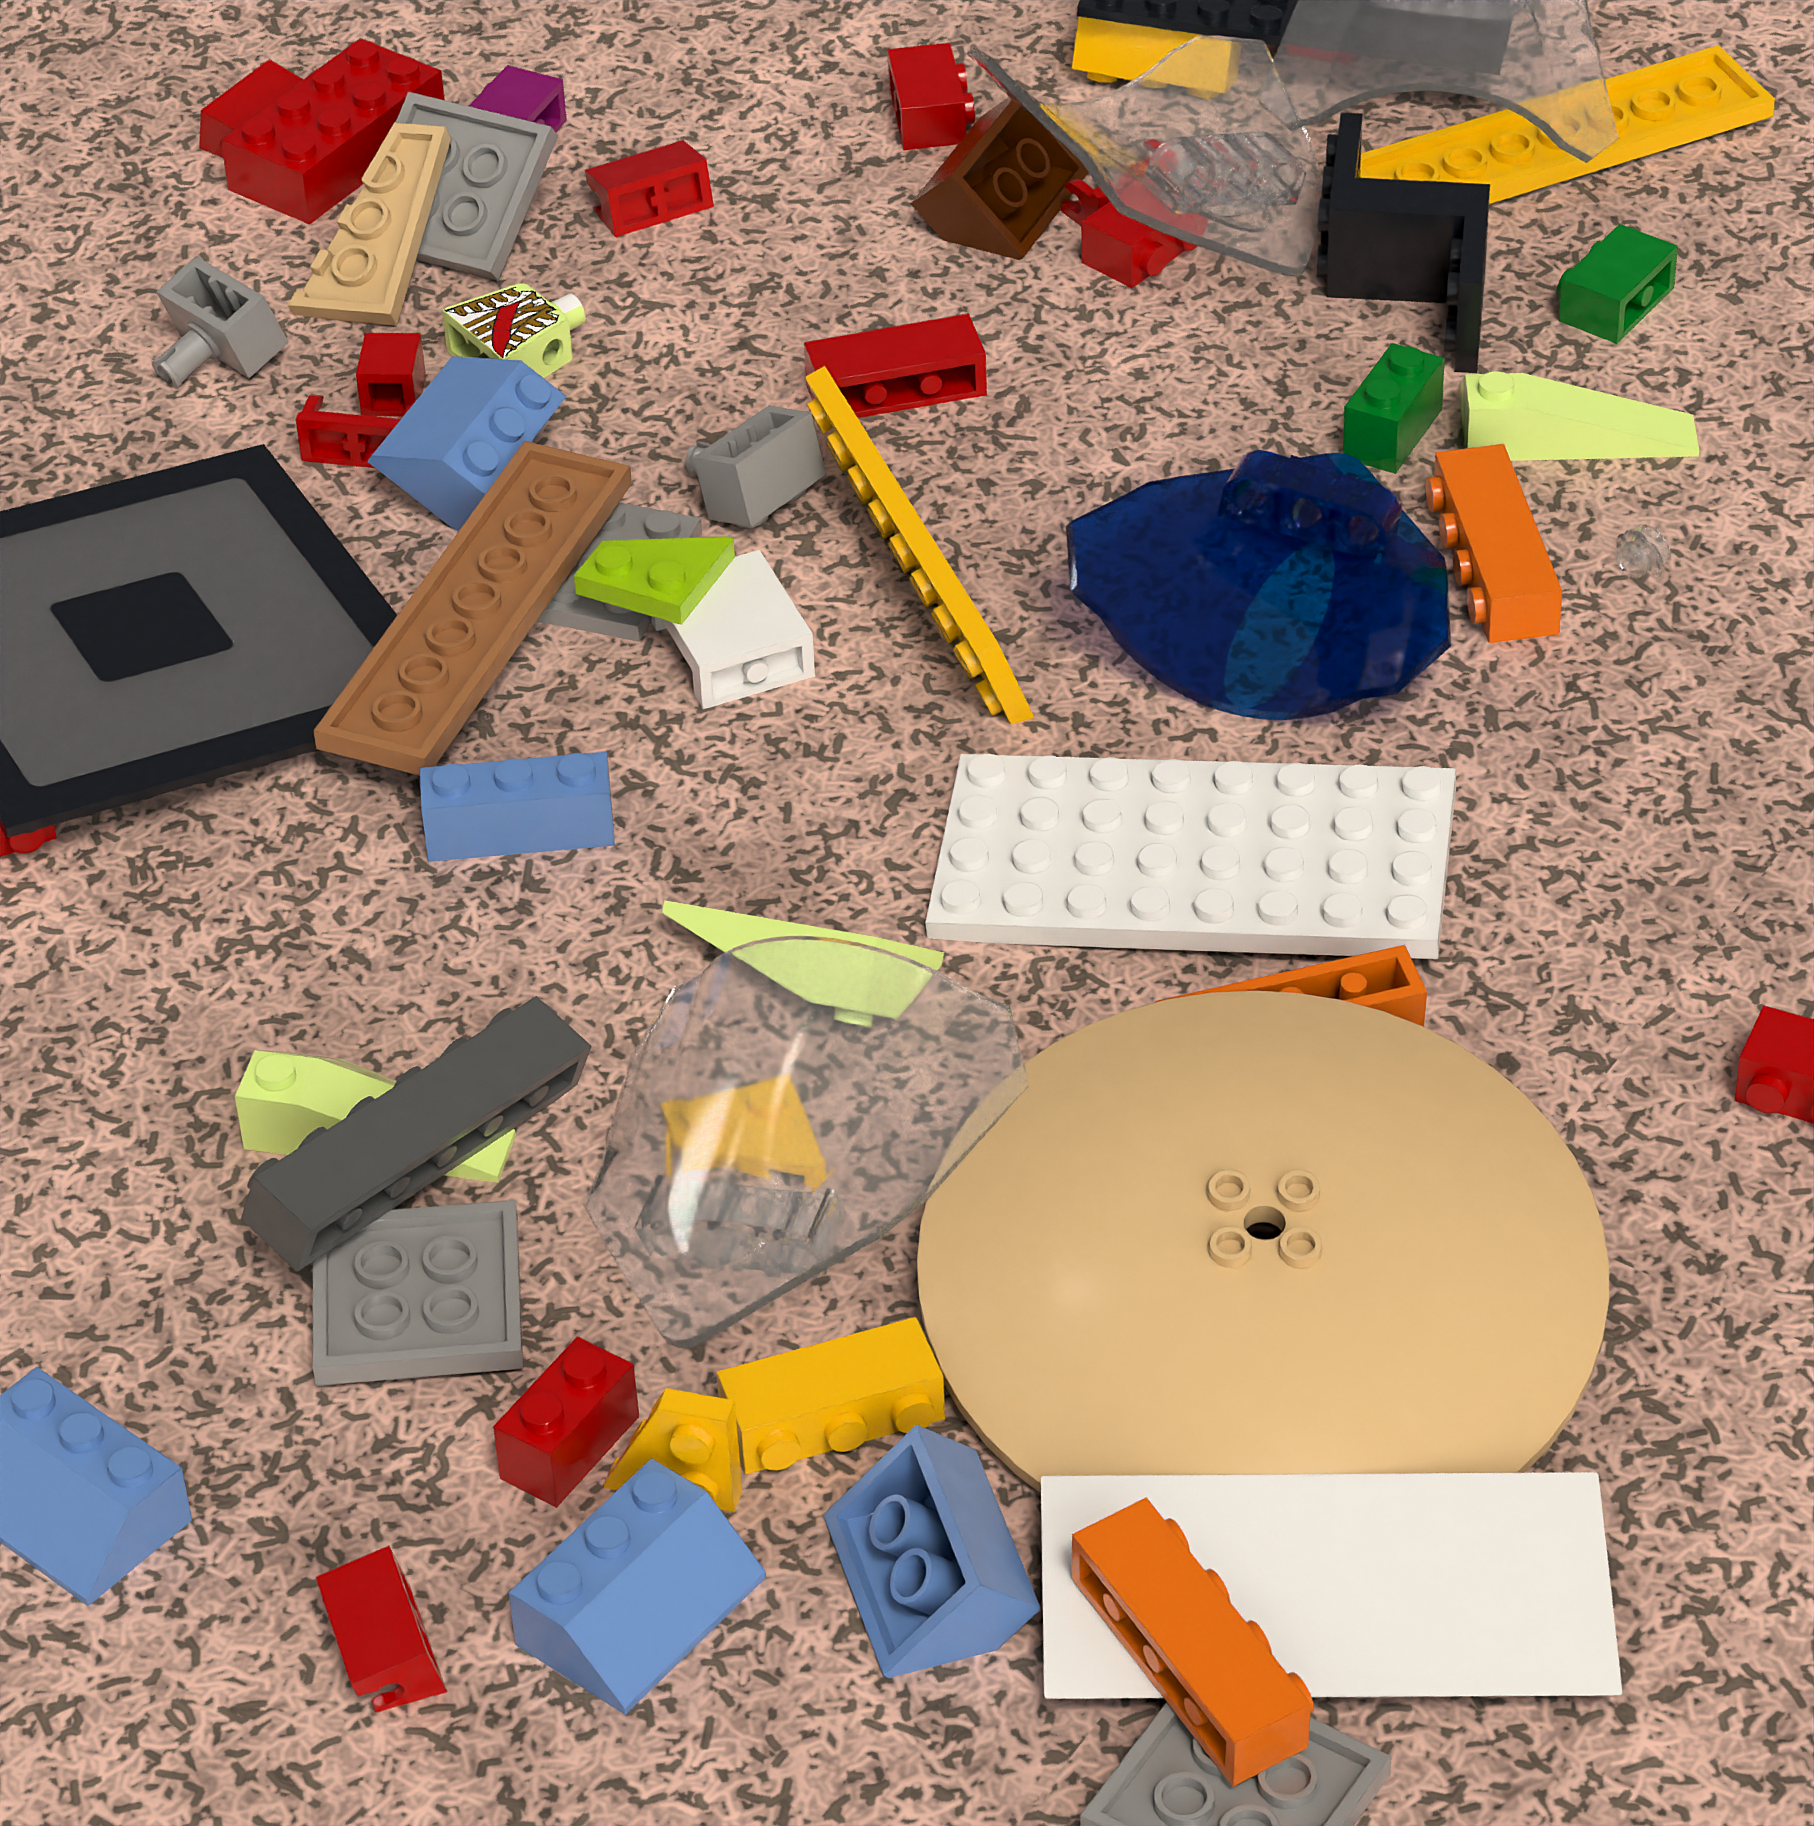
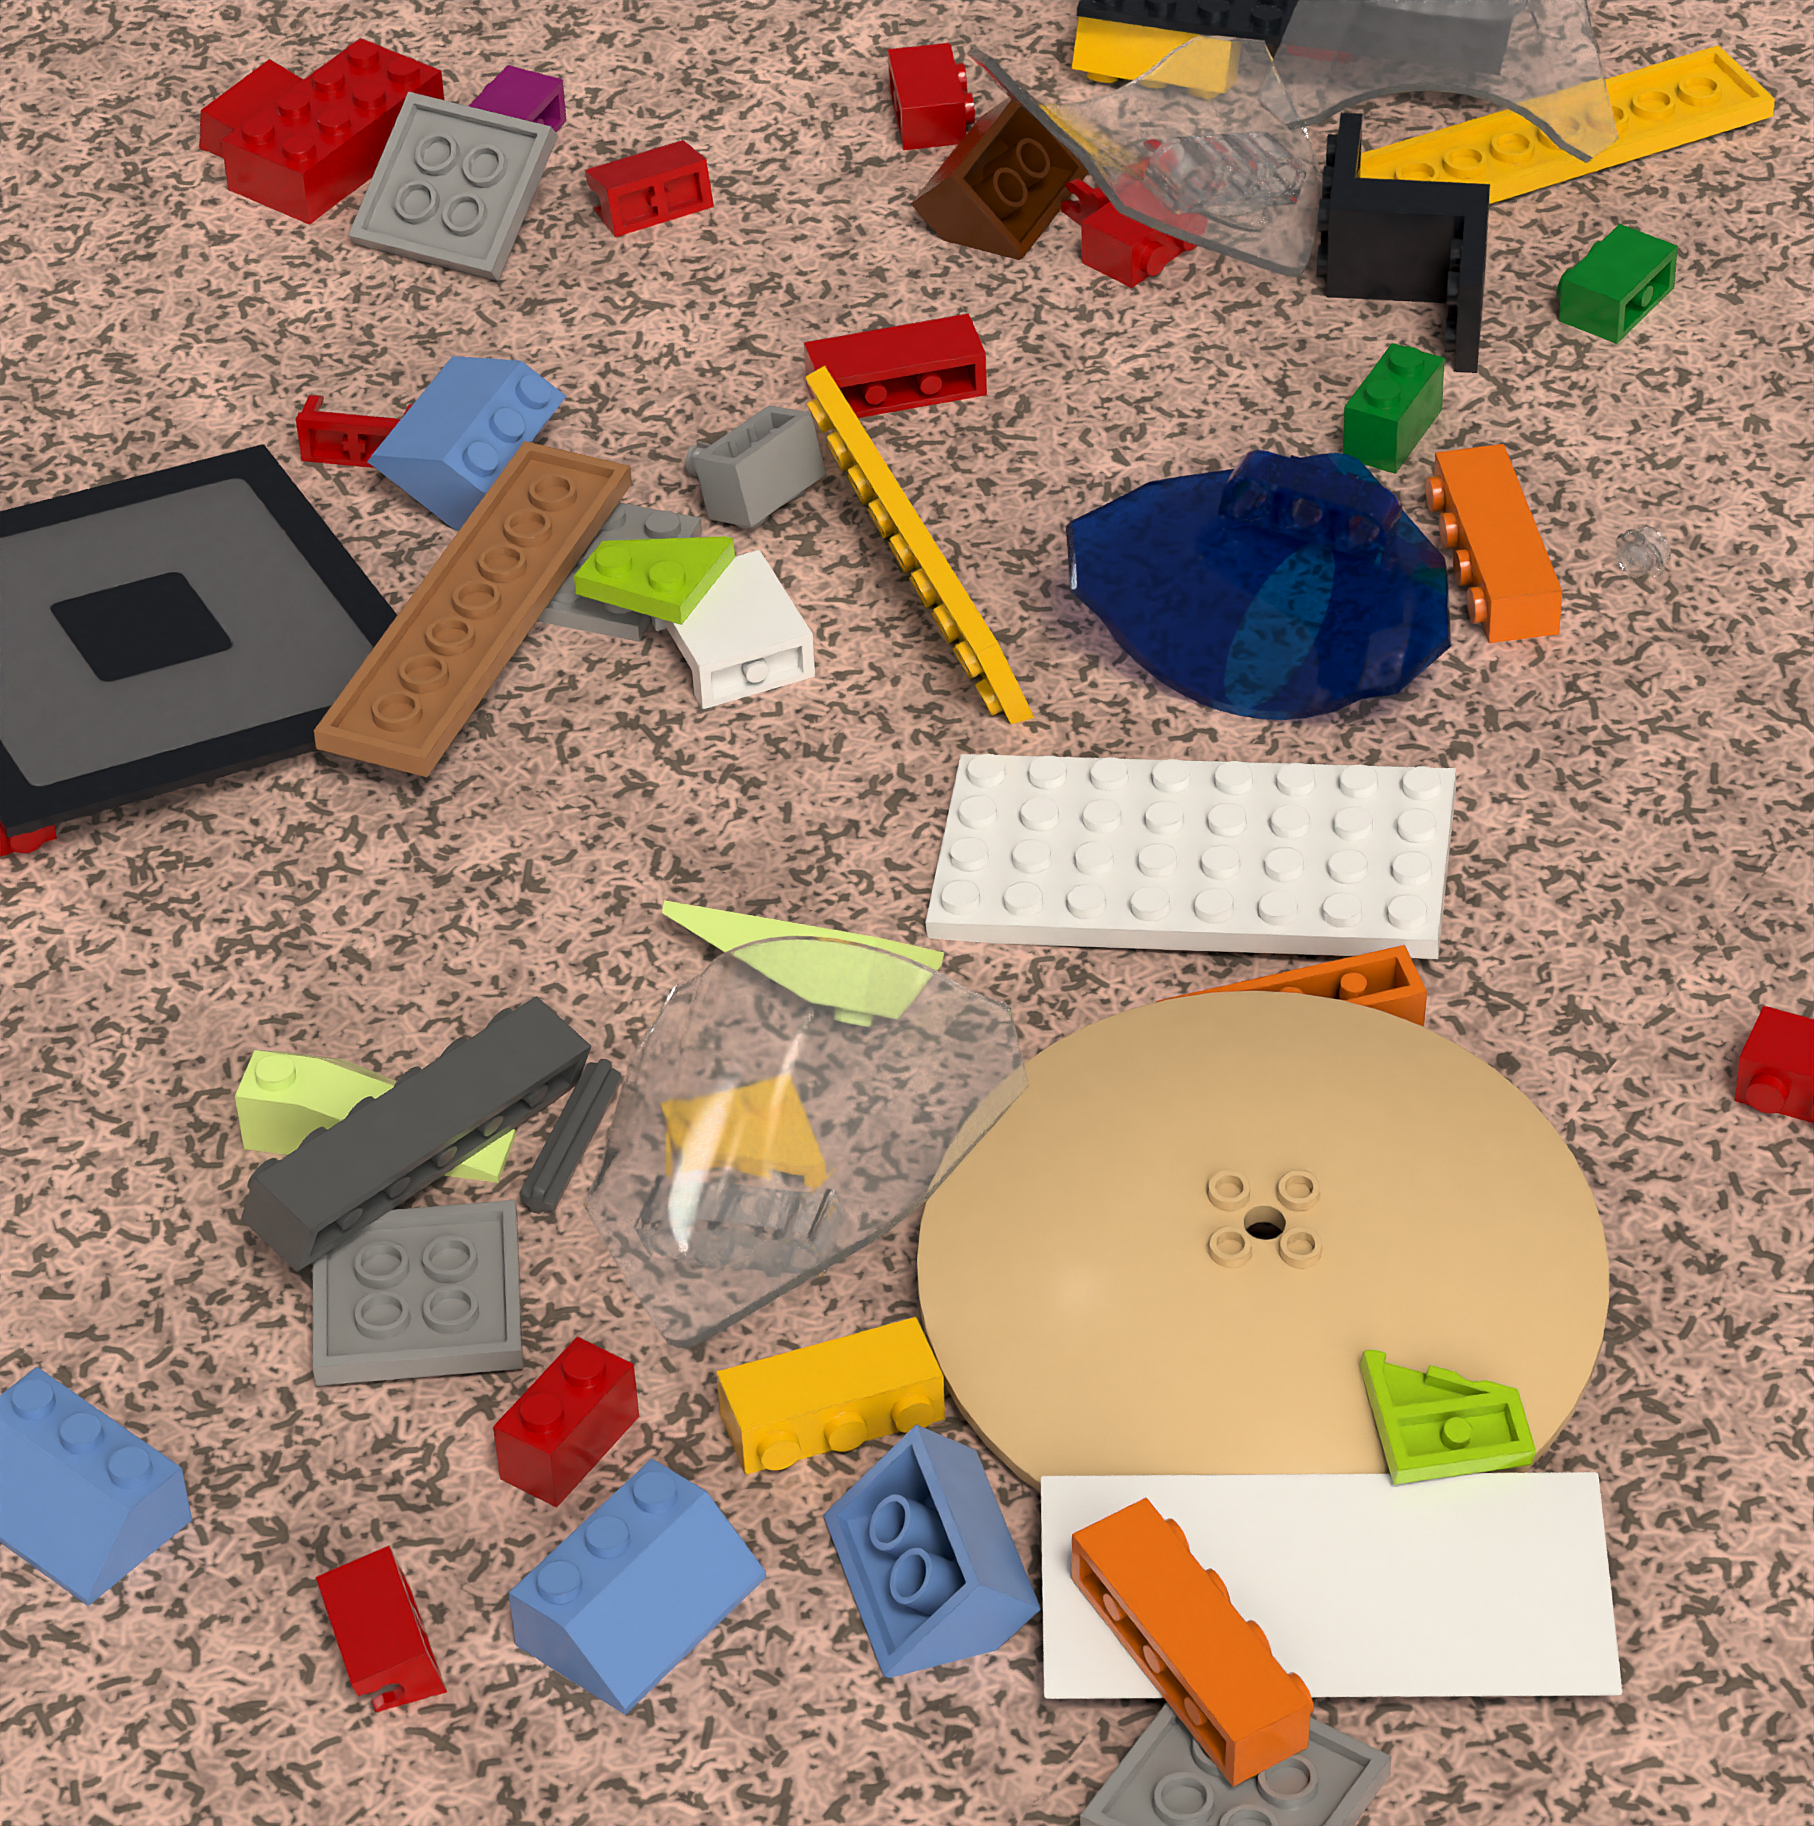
(216, 321): light grey brick -> none
(380, 234): tan wing -> none
(390, 373): red brick -> none
(514, 326): torso -> none
(517, 806): medium blue slope -> none
(570, 1137): none -> dark grey axle
(692, 1438): yellow wing -> none
(1444, 1423): none -> lime wing
(1565, 421): yellowish green wedge -> none

